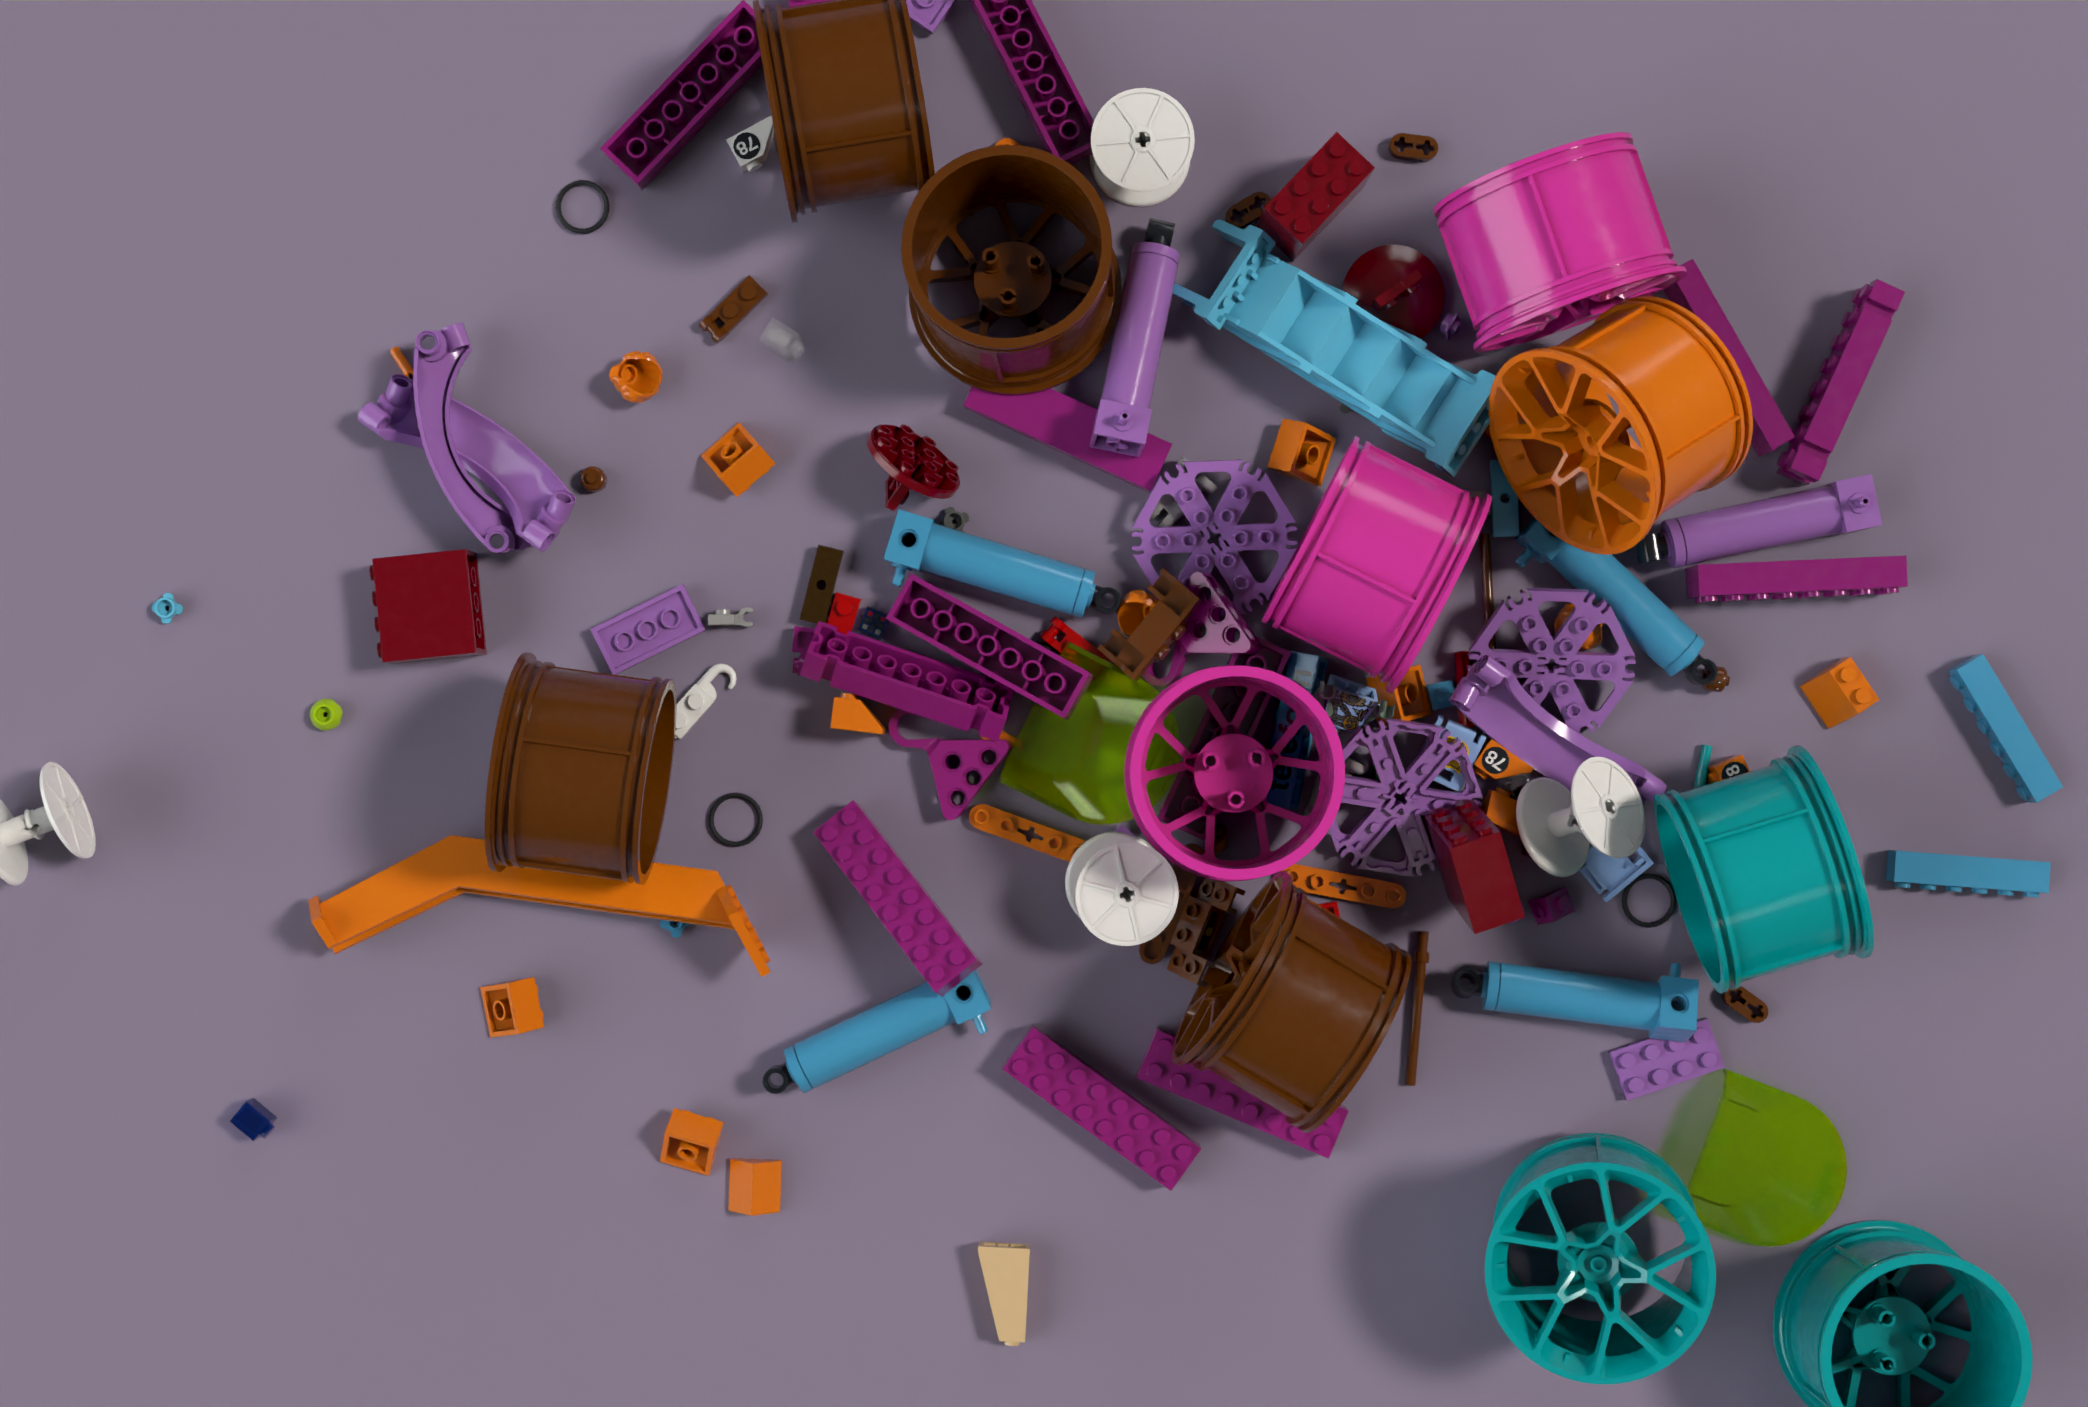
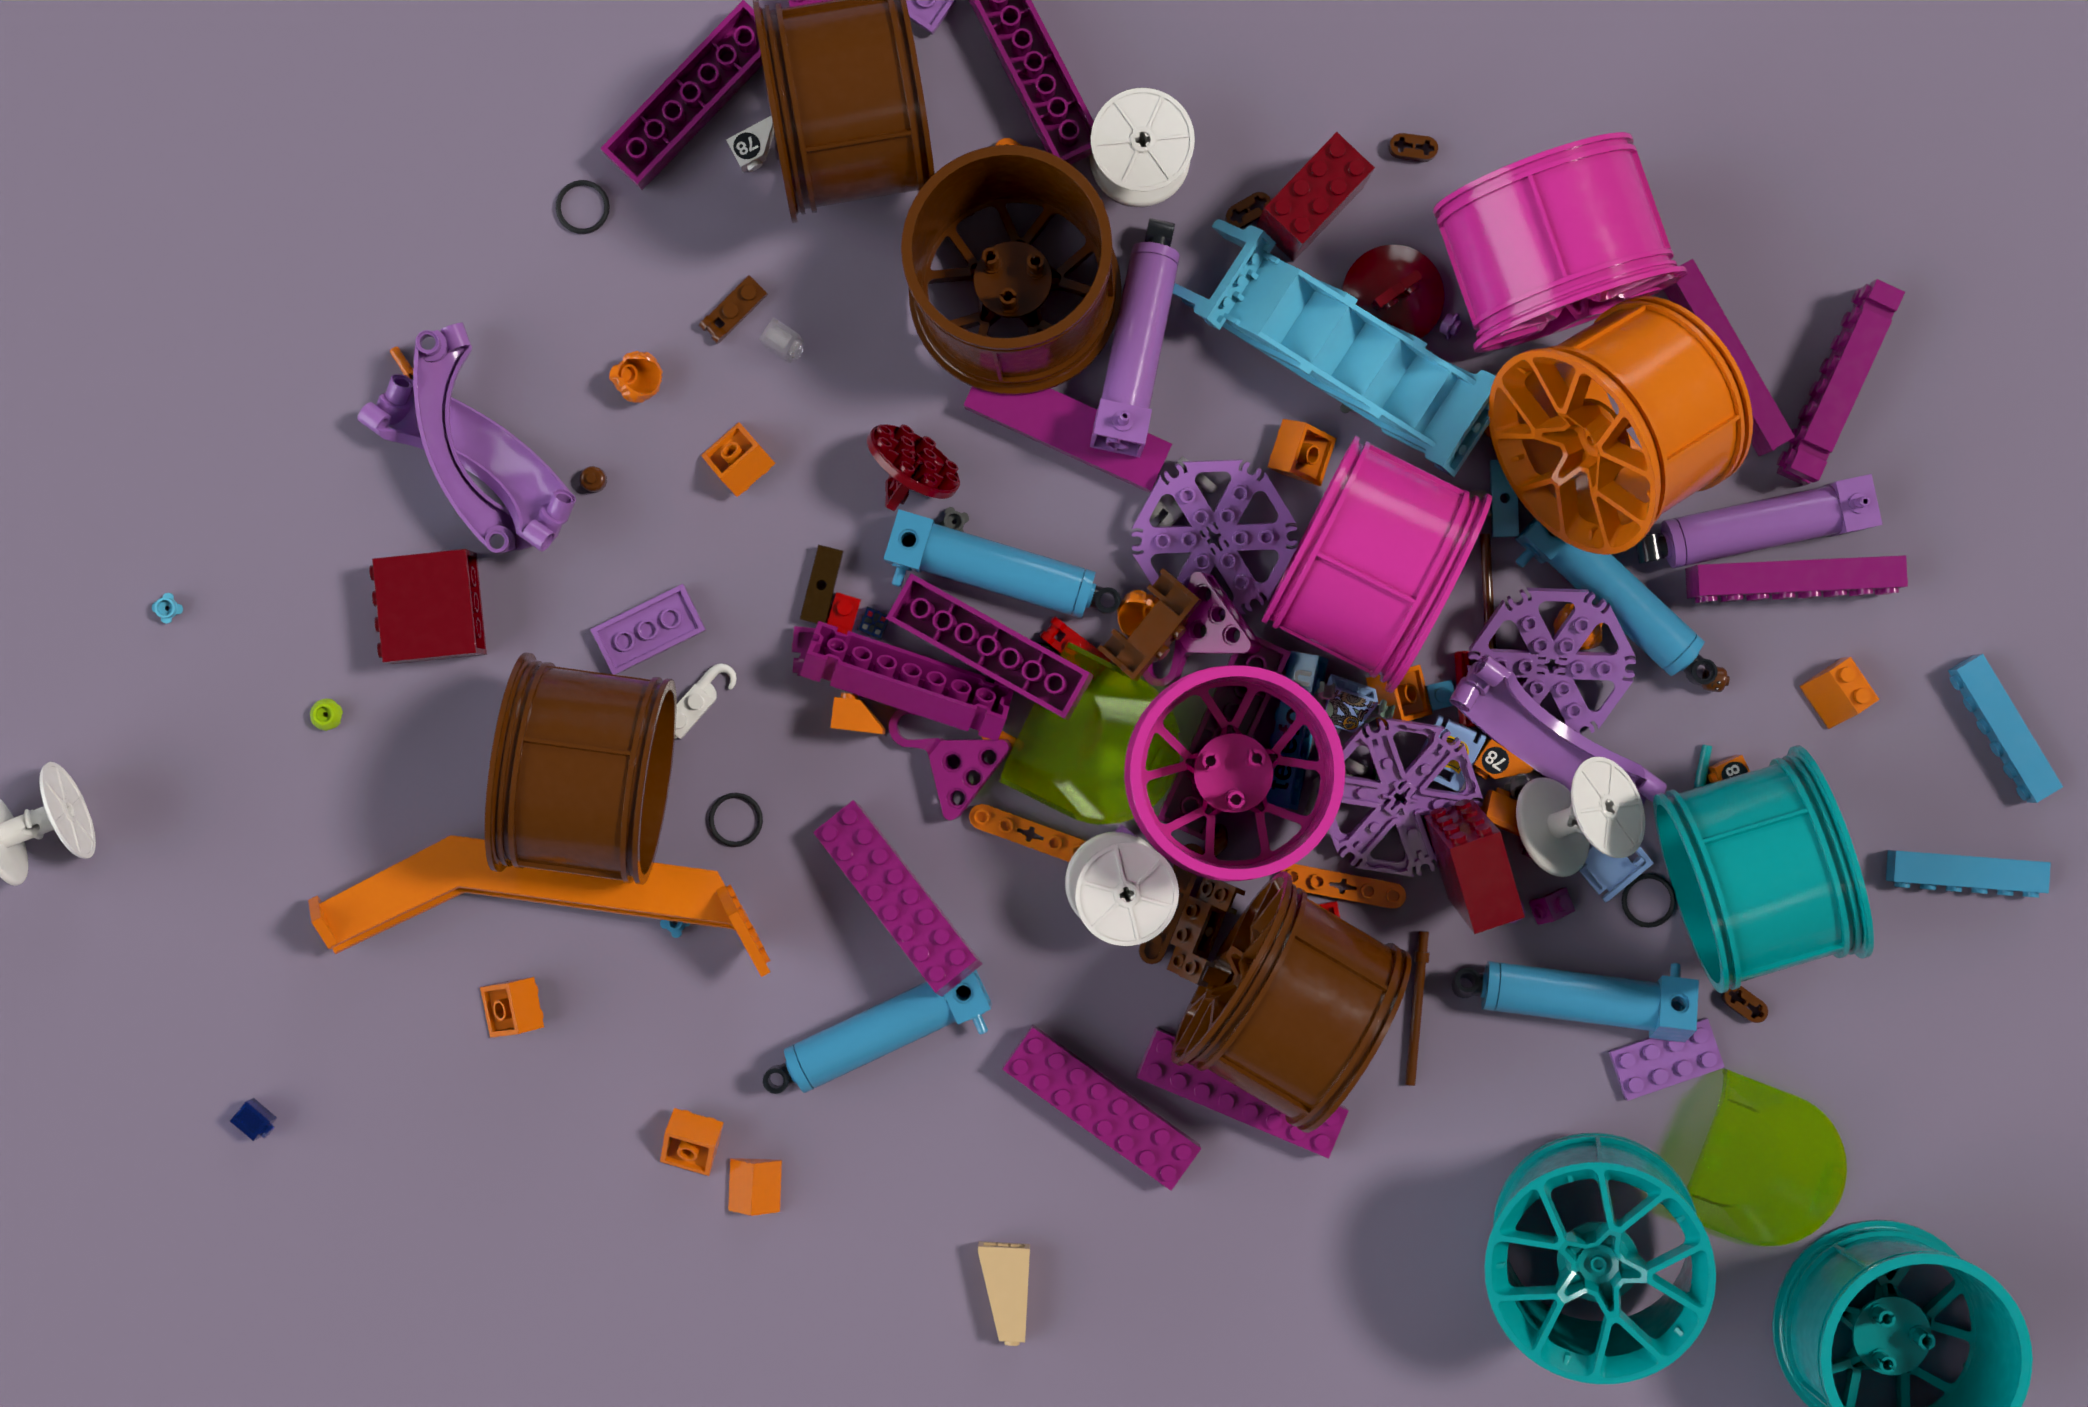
(723, 618): light grey plate -> none

